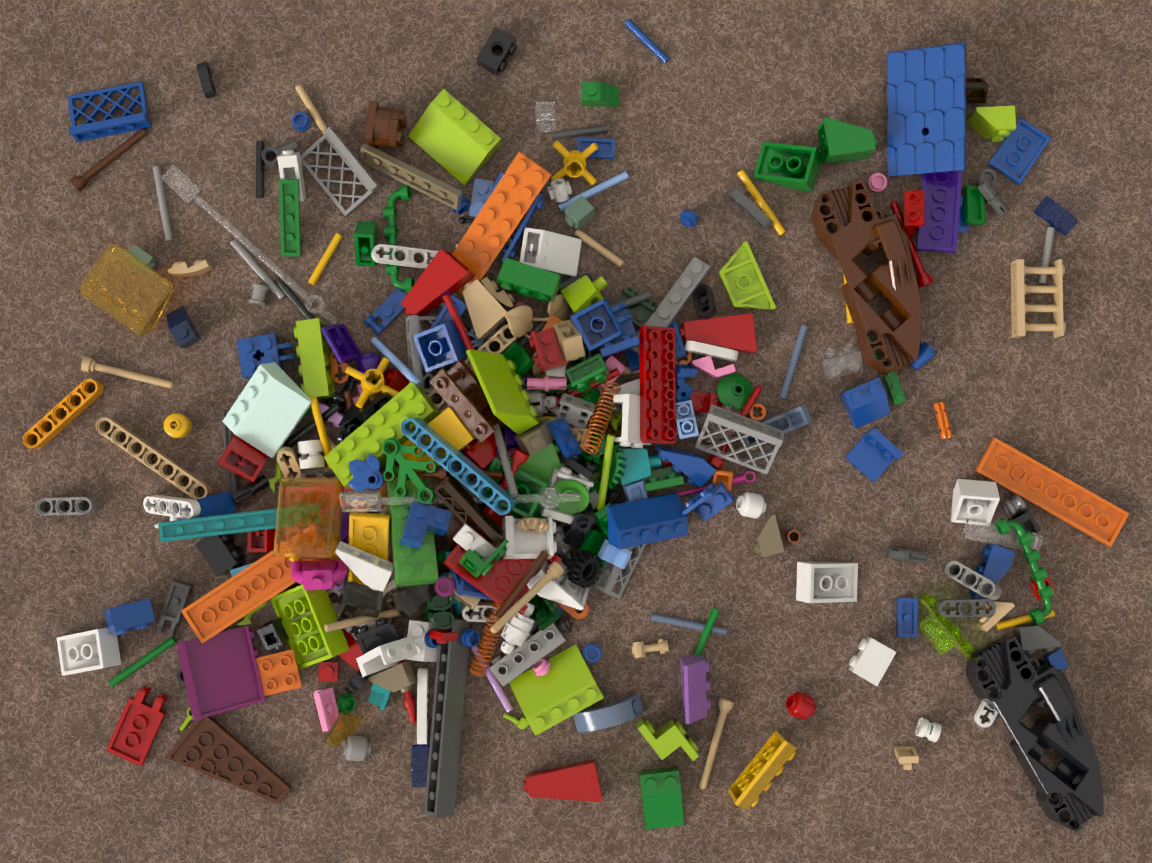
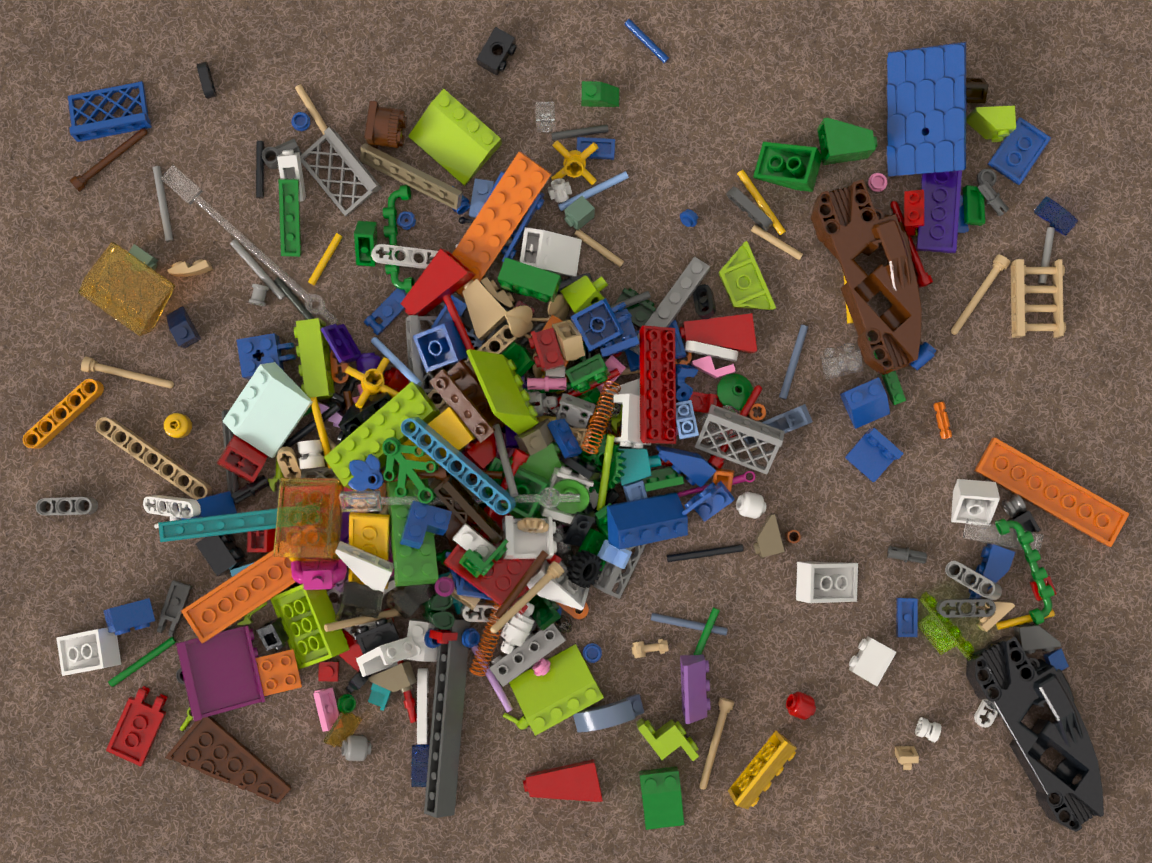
(406, 215): none -> blue plate
(705, 553): none -> black bar
(777, 242): none -> tan bar
(1000, 263): none -> tan piece

